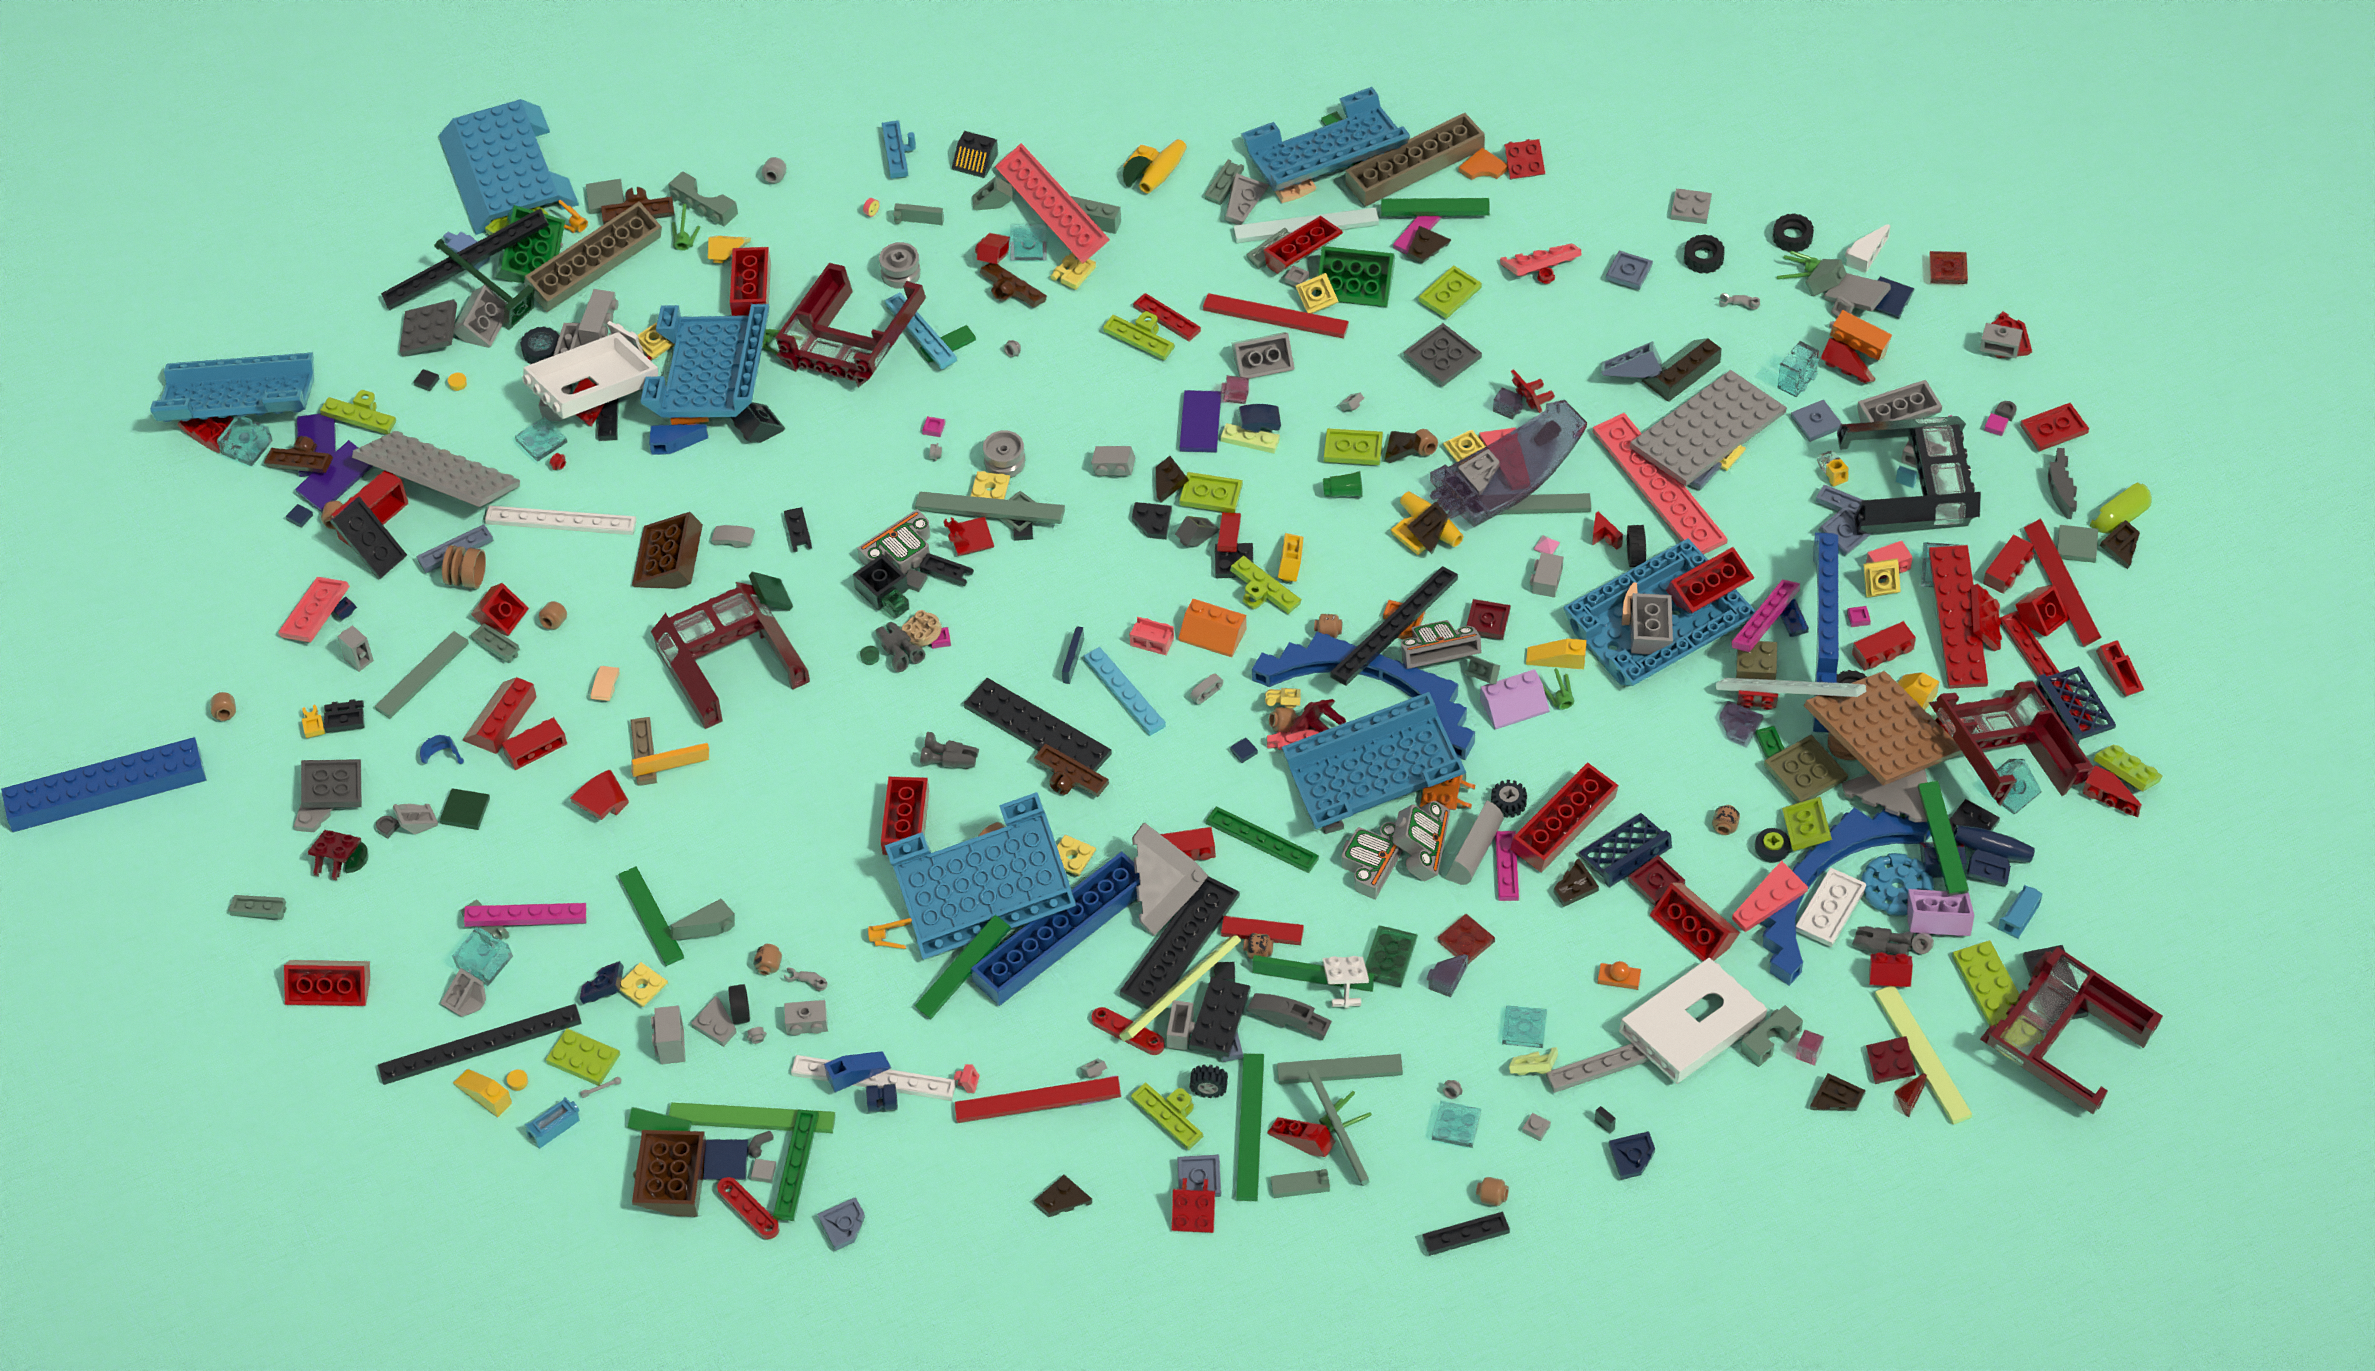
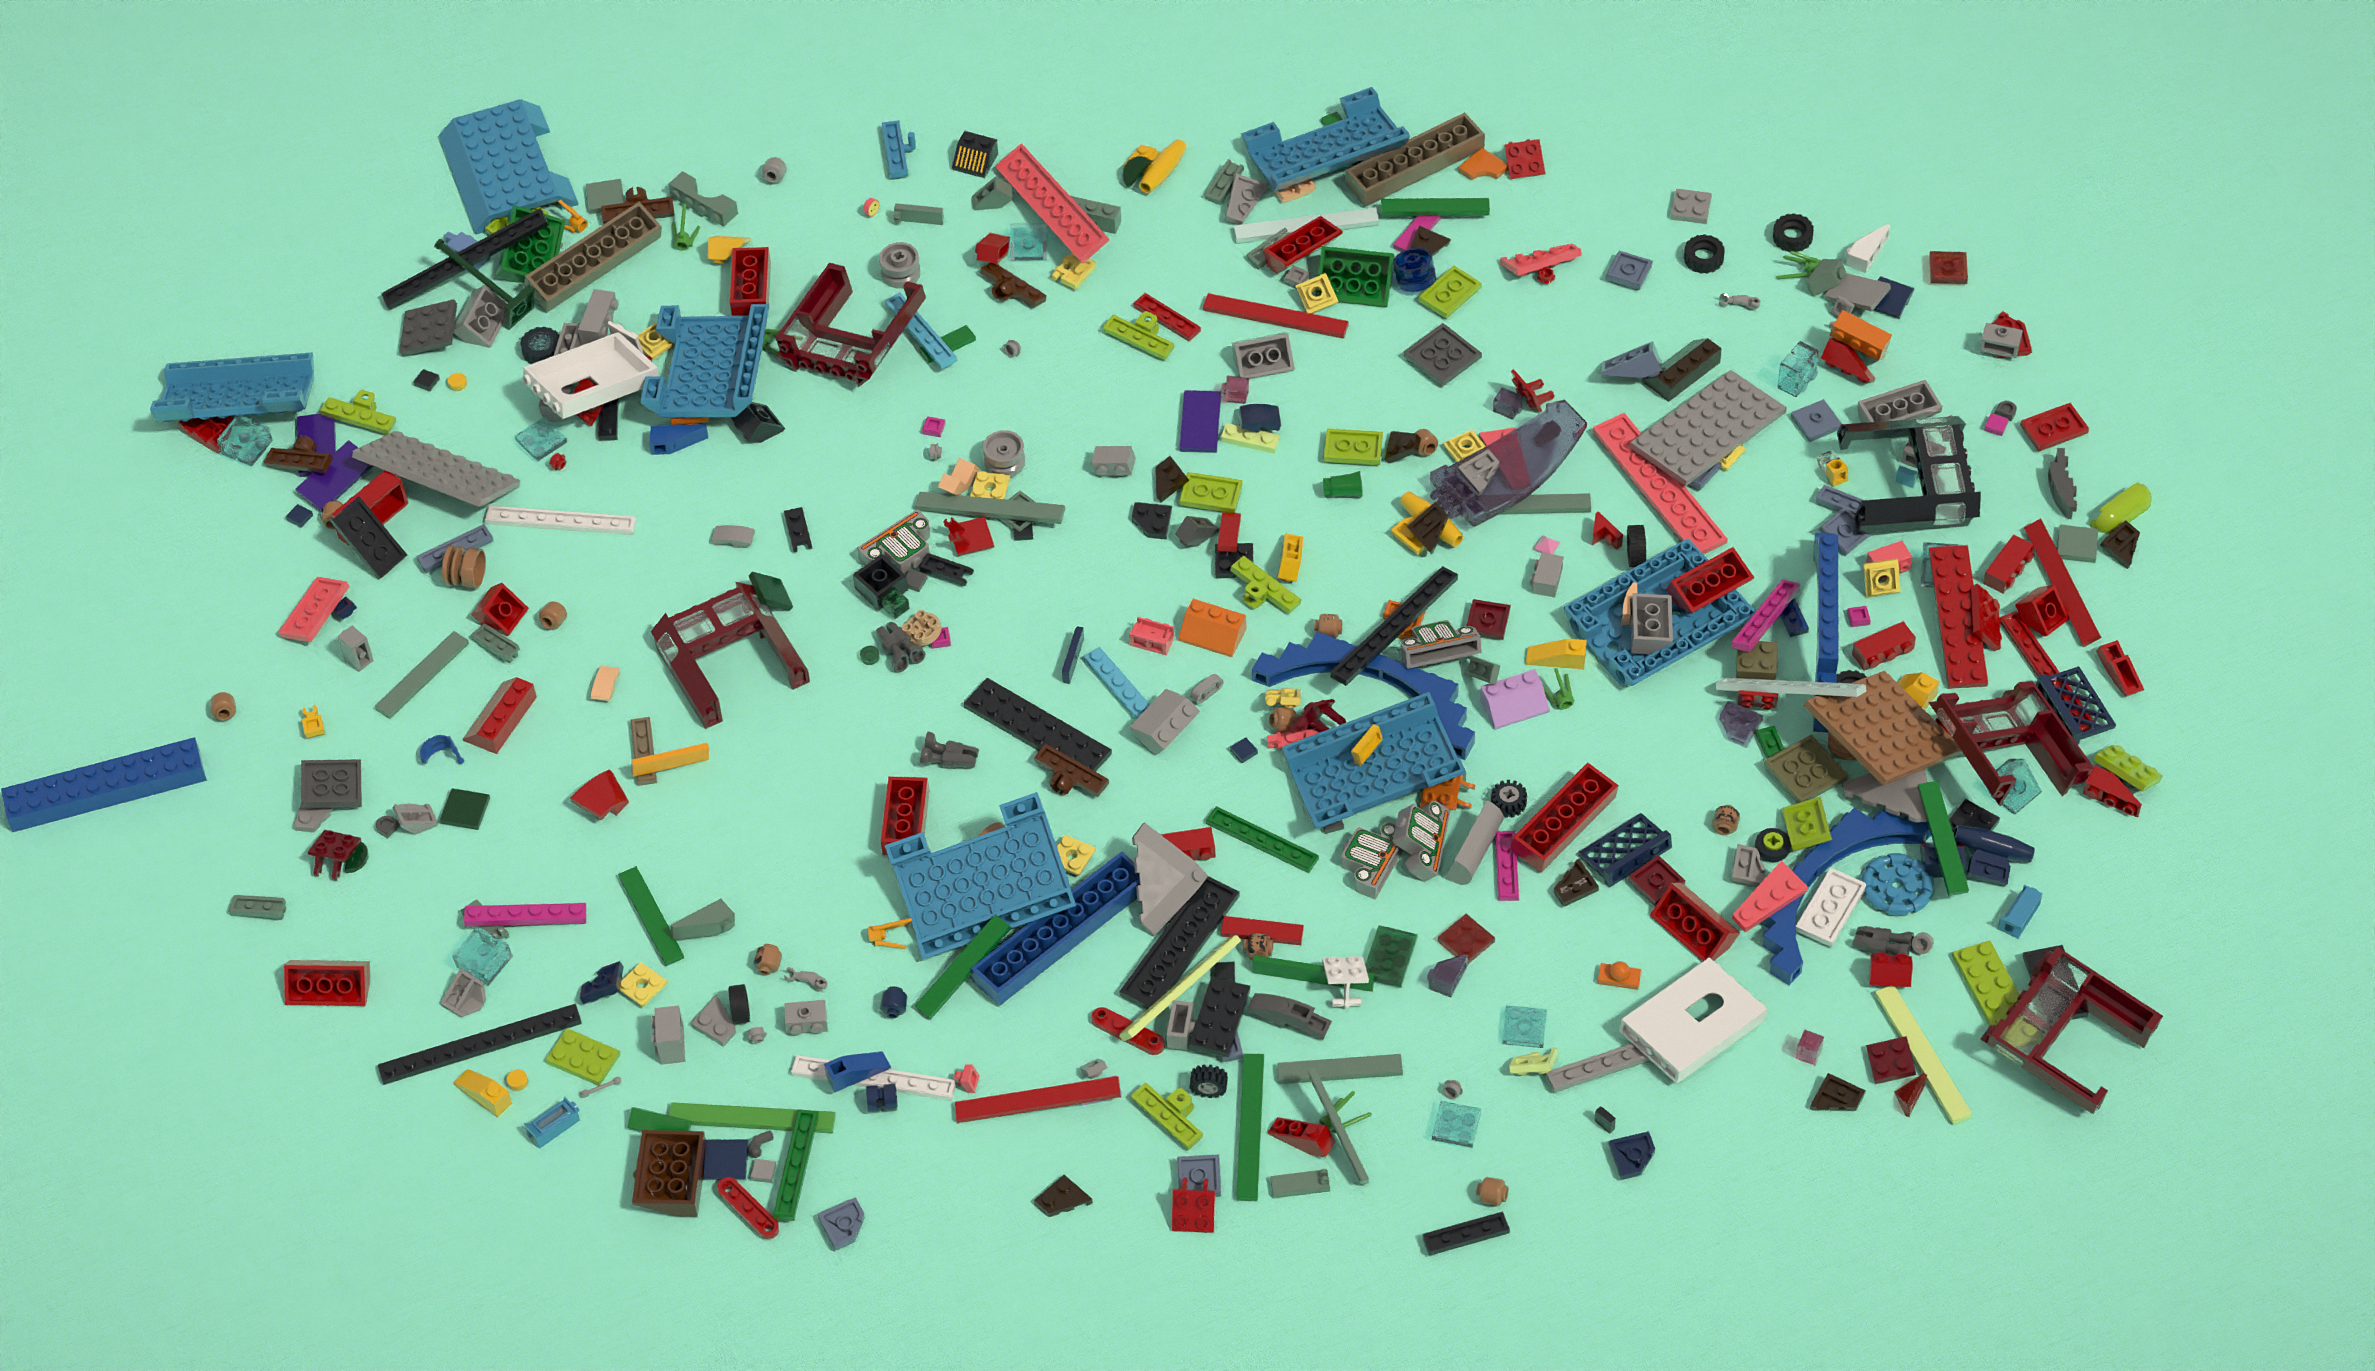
(344, 720): black plate -> none
(534, 743): red brick -> none
(668, 552): reddish brown slope -> none
(893, 1002): none -> dark blue head
(961, 477): none -> light nougat brick
(1164, 720): none -> light grey slope
(1351, 402): light grey plate -> none
(1367, 745): none -> yellow tile
(1414, 269): none -> clear blue wheel
(1536, 1127): light grey plate -> none
(1747, 866): none -> light grey wing
(1781, 1024): sand green arch -> none
(1939, 913): lavender slope -> none

